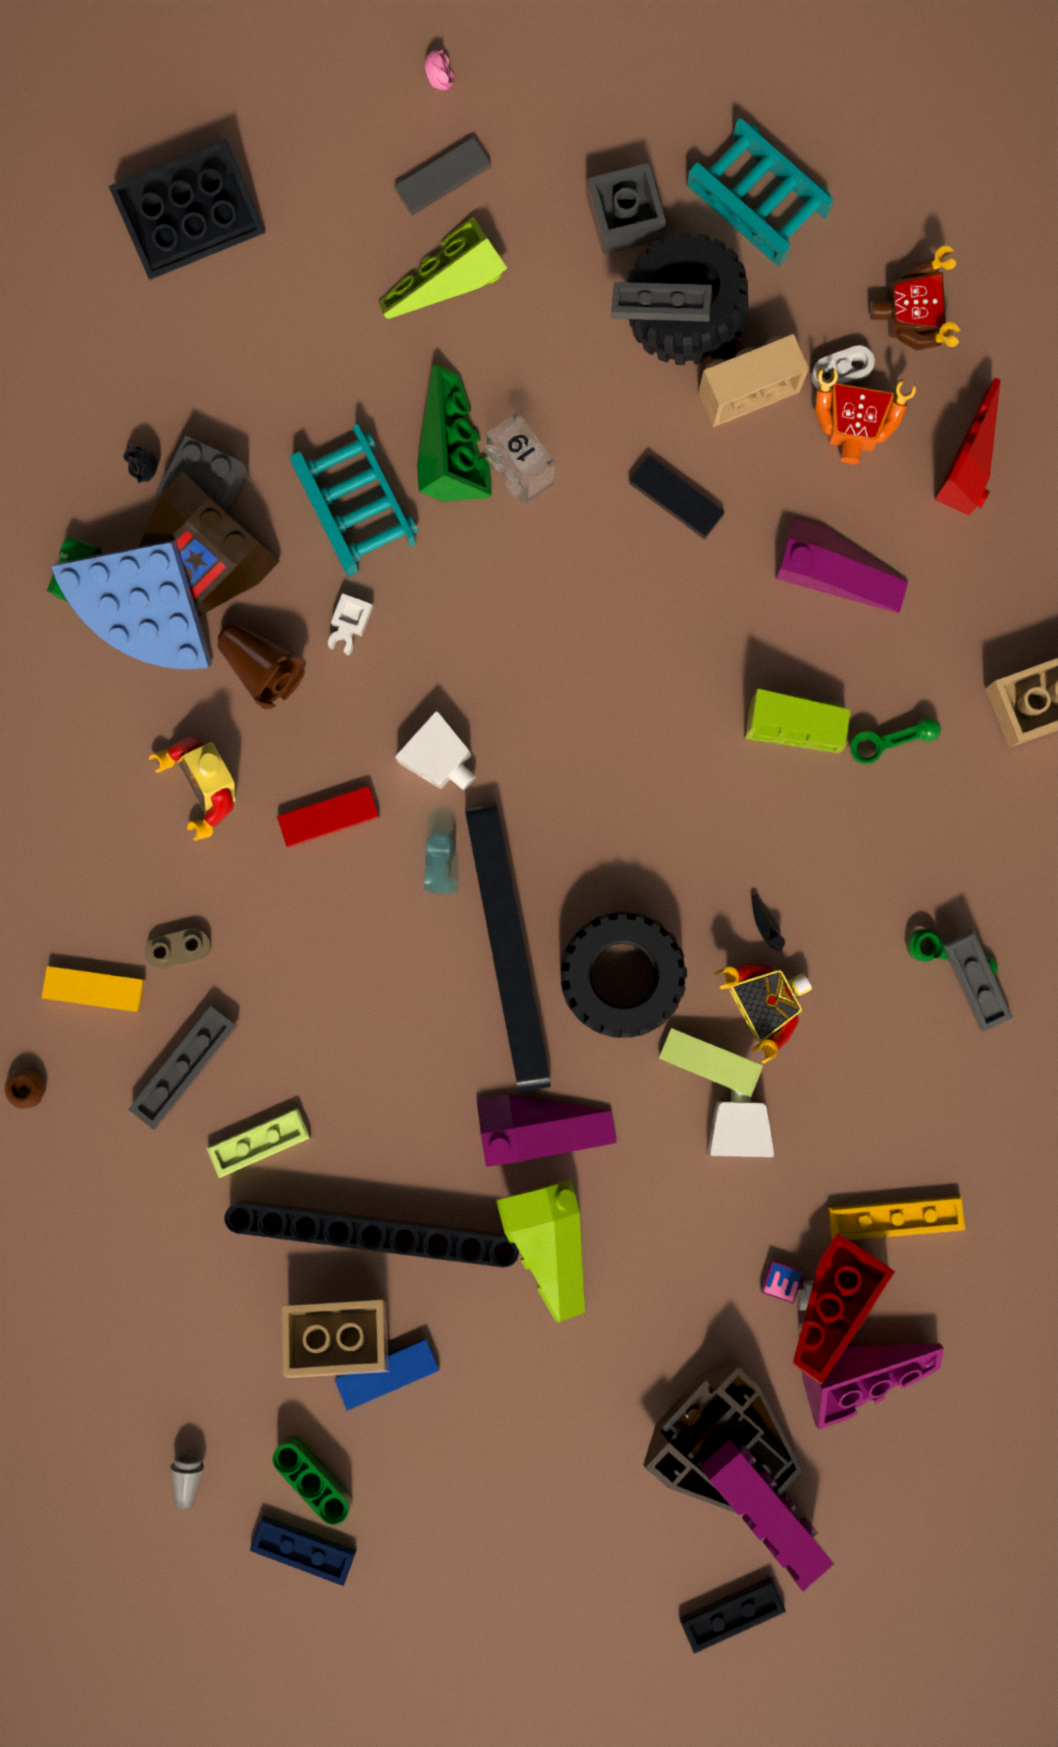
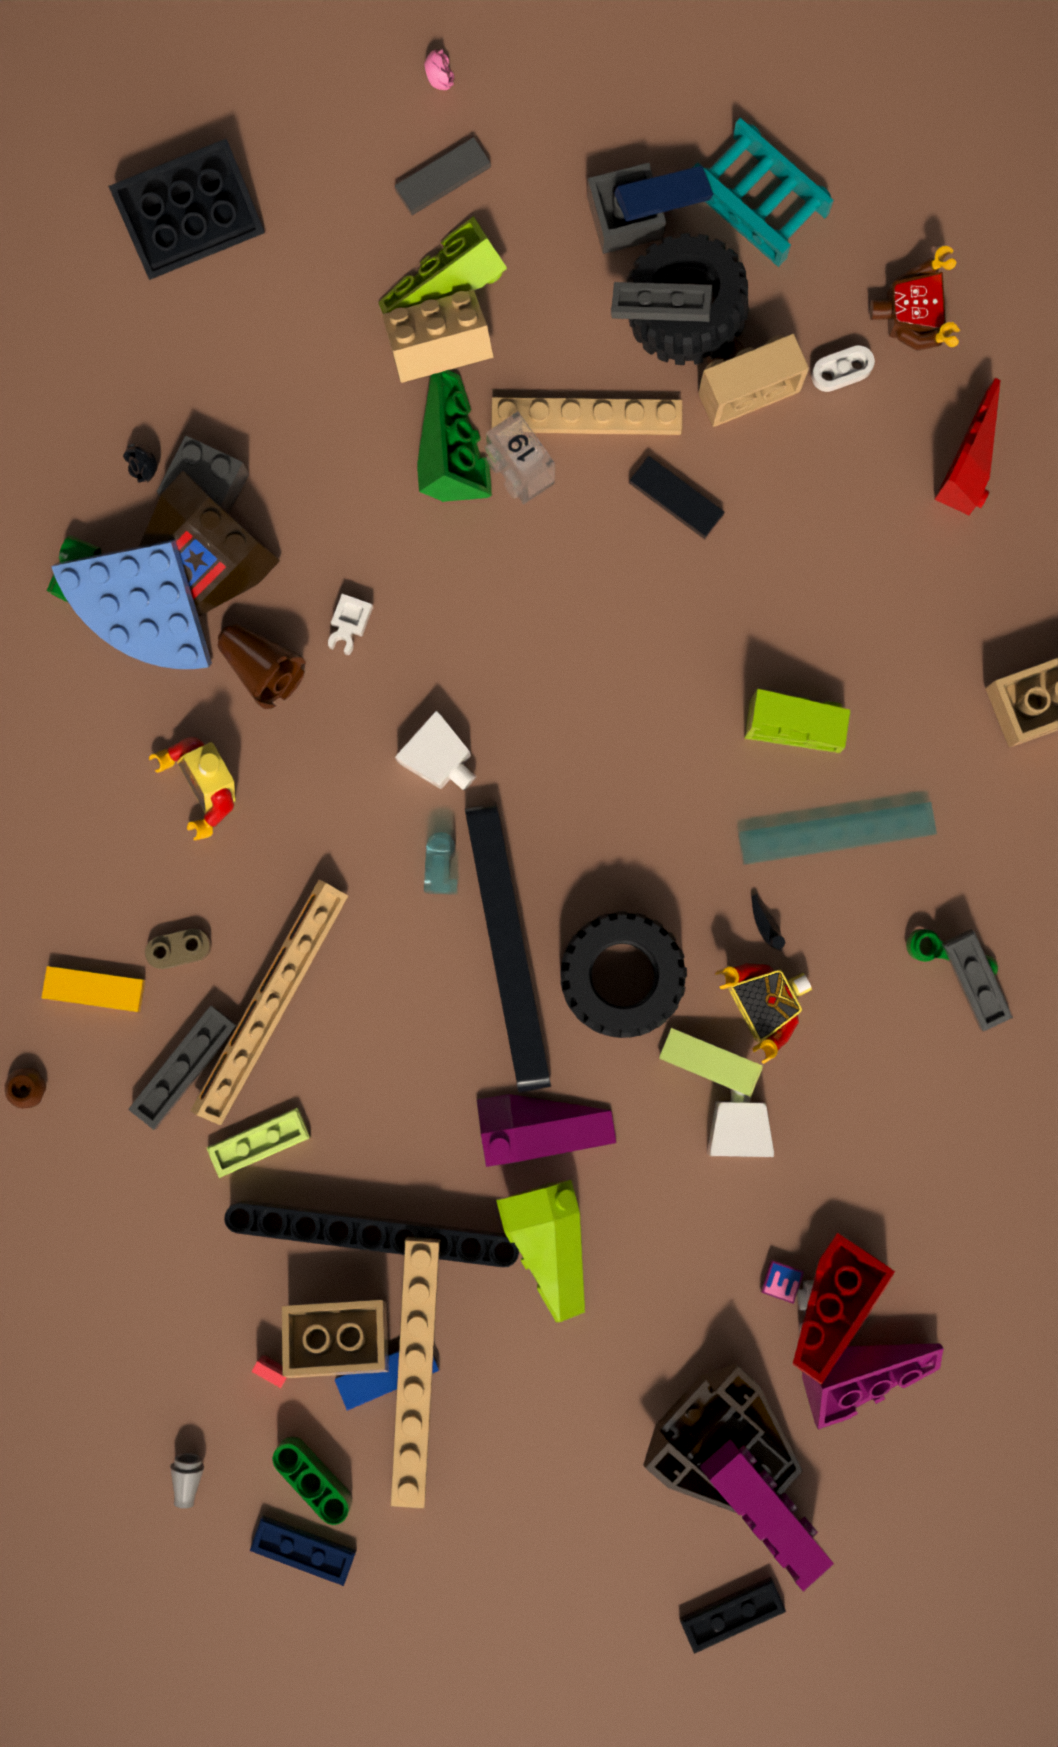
(269, 1003): none -> tan plate
(270, 1371): none -> coral tile
(323, 497): teal fence -> none
(327, 817): red tile -> none
(415, 1372): none -> tan plate
(437, 335): none -> tan brick
(593, 415): none -> tan plate
(663, 193): none -> dark blue tile
(832, 565): magenta wedge -> none
(837, 833): none -> clear light blue plate
(857, 415): torso -> none
(897, 1218): yellow tile -> none
(926, 729): green piece -> none

